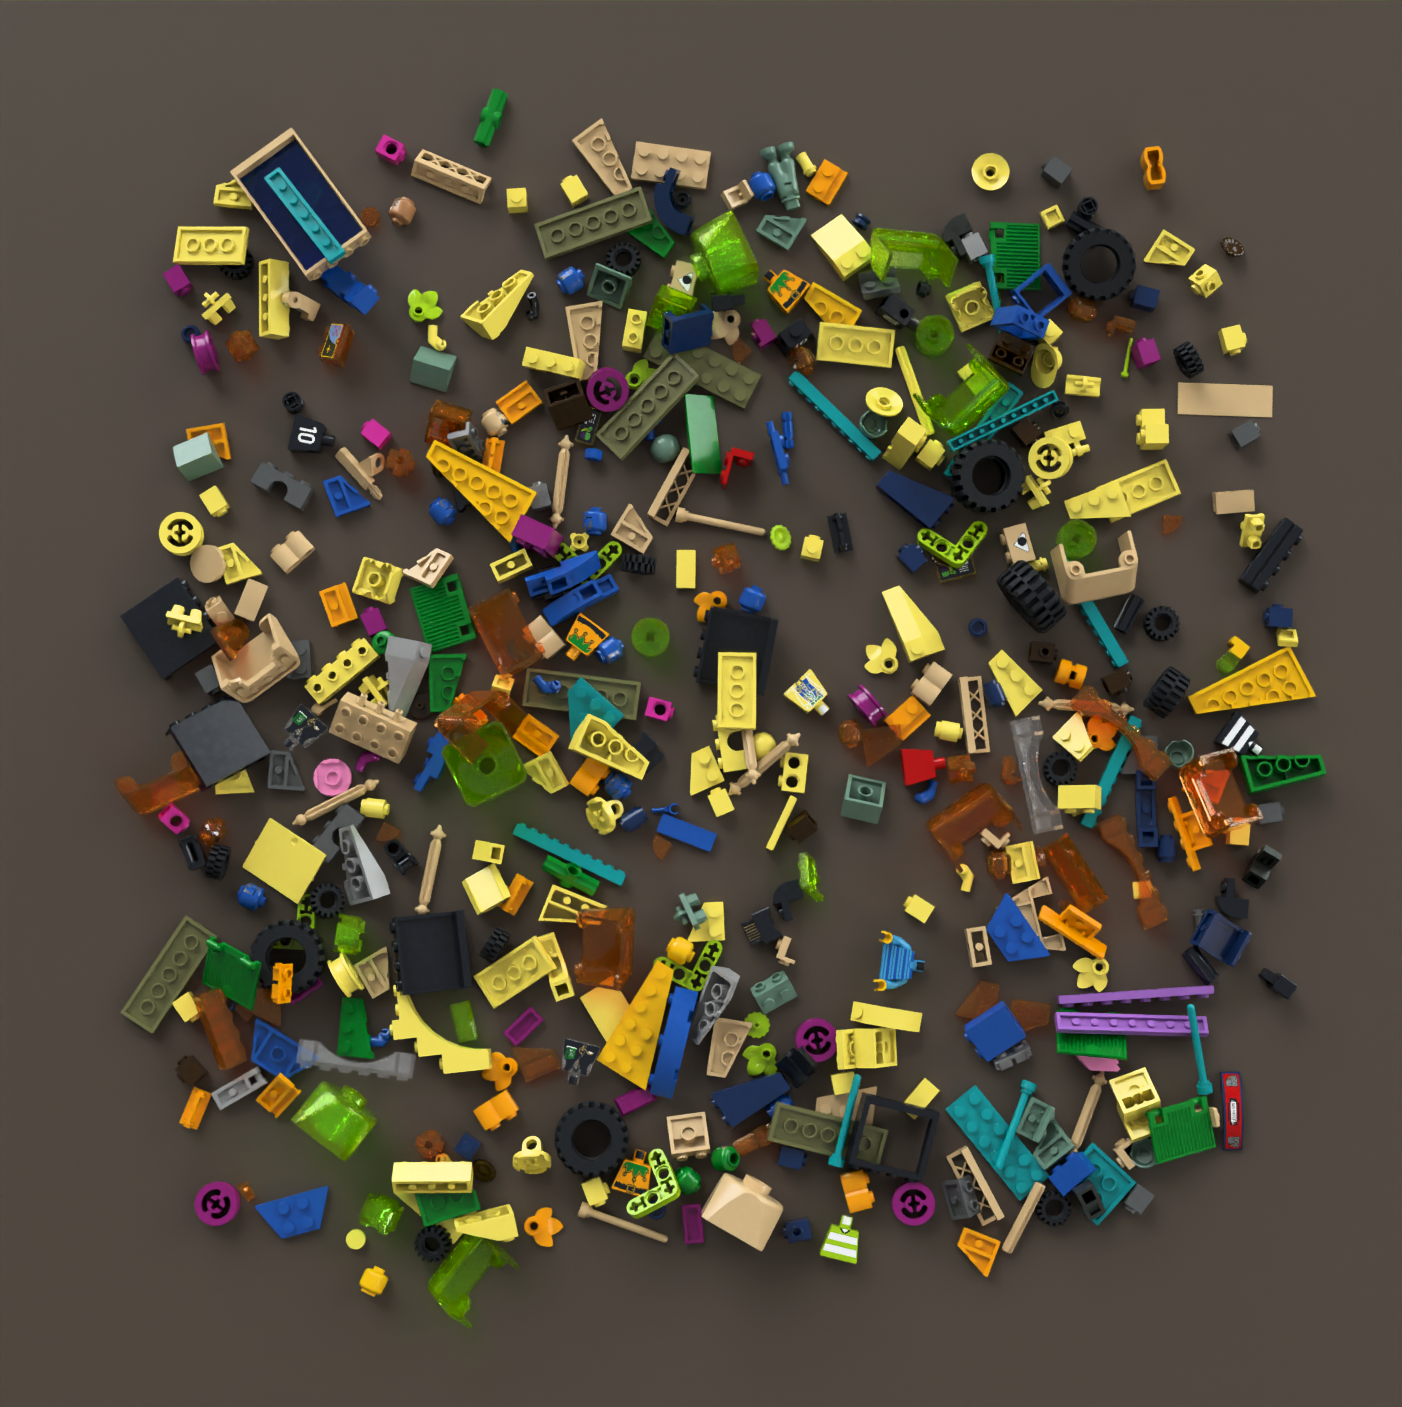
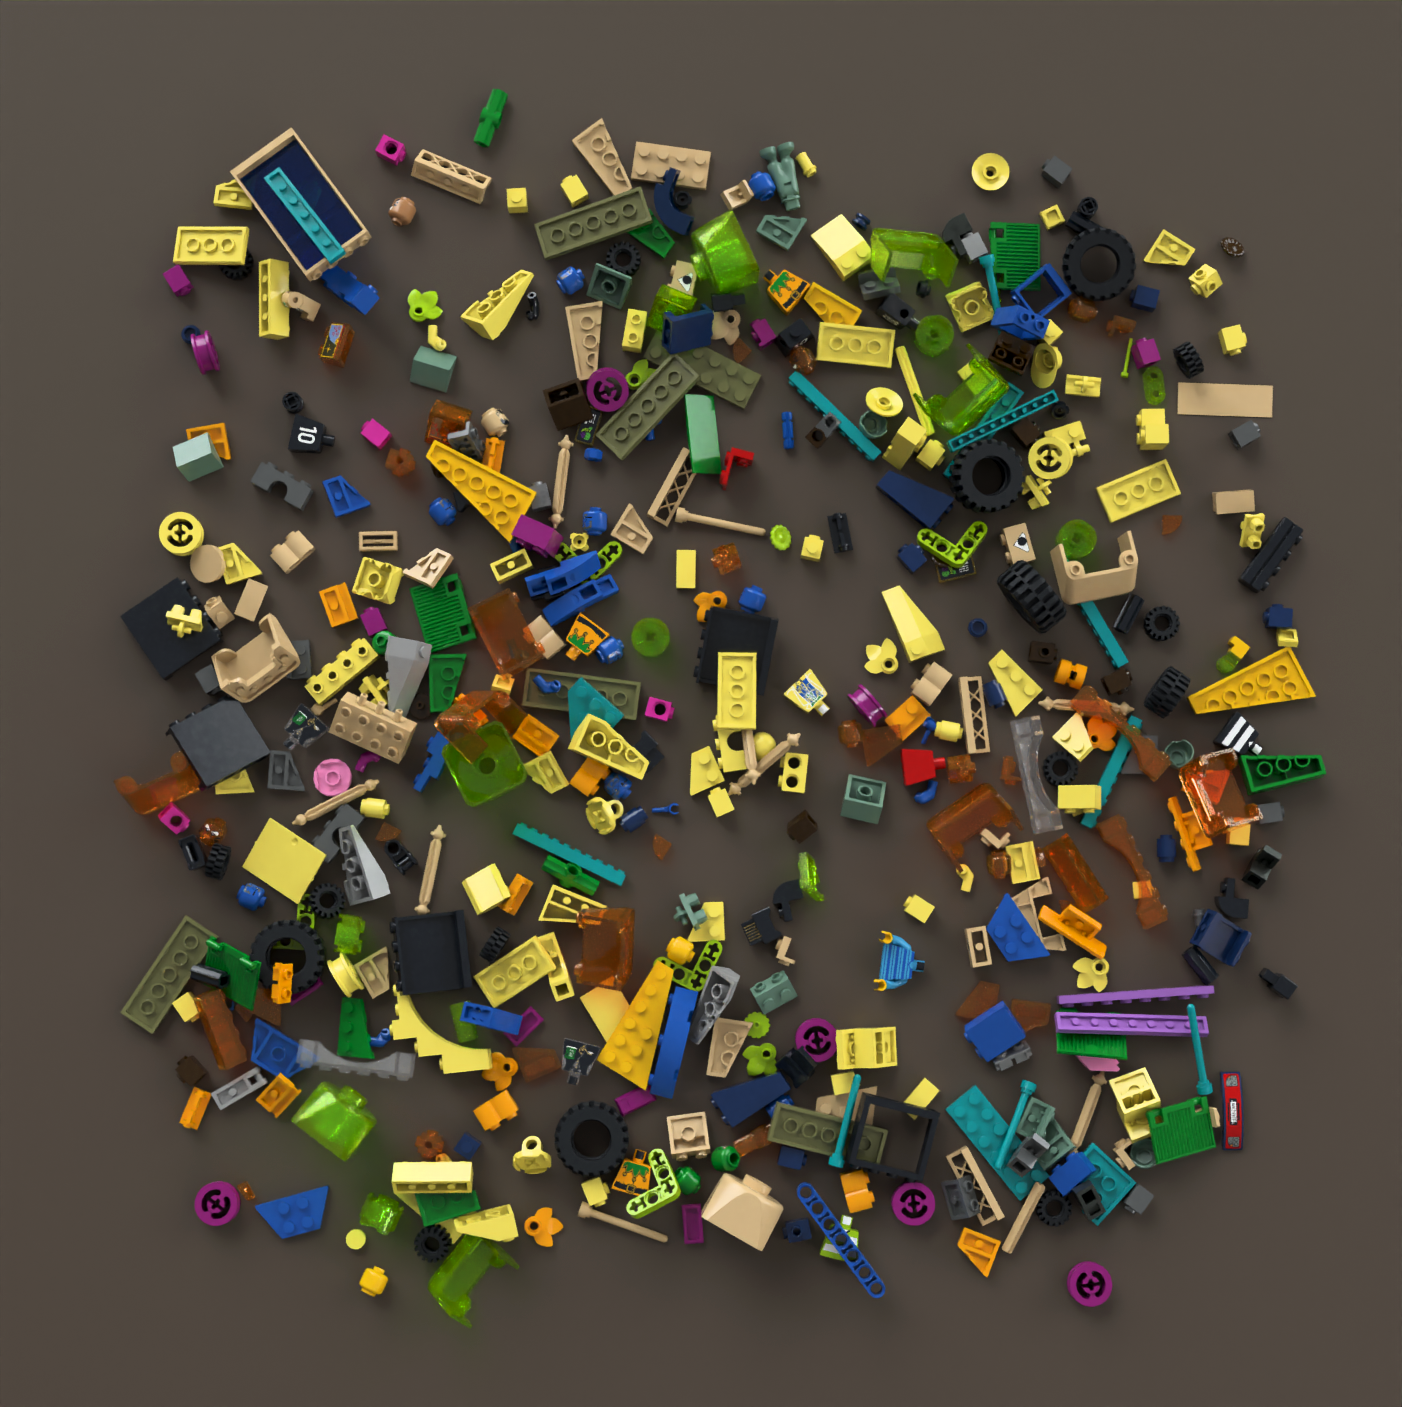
(210, 976): none -> black axle
(211, 313): light yellow hips -> none
(215, 501): light yellow brick -> none
(231, 637): clear orange wing -> none
(242, 345): clear orange brick -> none
(362, 471): tan piece -> none
(370, 216): clear orange tile -> none
(378, 541): none -> tan tile
(483, 1170): dark brown piece -> none
(488, 852): light yellow brick -> none
(491, 1018): none -> blue window
(519, 402): light orange plate -> none
(553, 363): light yellow arch -> none
(638, 564): black tyre -> none
(659, 1213): dark blue plate -> none
(665, 448): sand green hair -> none
(686, 832): blue tile -> none
(781, 459): blue plate -> none
(781, 823): light yellow tile -> none
(823, 430): none -> leg
(826, 182): light orange plate -> none
(845, 1248): none -> blue beam
(886, 1017): light yellow arch -> none
(930, 724): none -> blue hand
(1027, 1154): none -> dark grey brick
(1040, 564): light yellow pin -> none
(1091, 1299): none -> magenta wheel
(1099, 503): light yellow wing -> none
(1145, 810): dark blue slope -> none
(1151, 163): light orange brick -> none
(1152, 385): none -> clear neon green plate

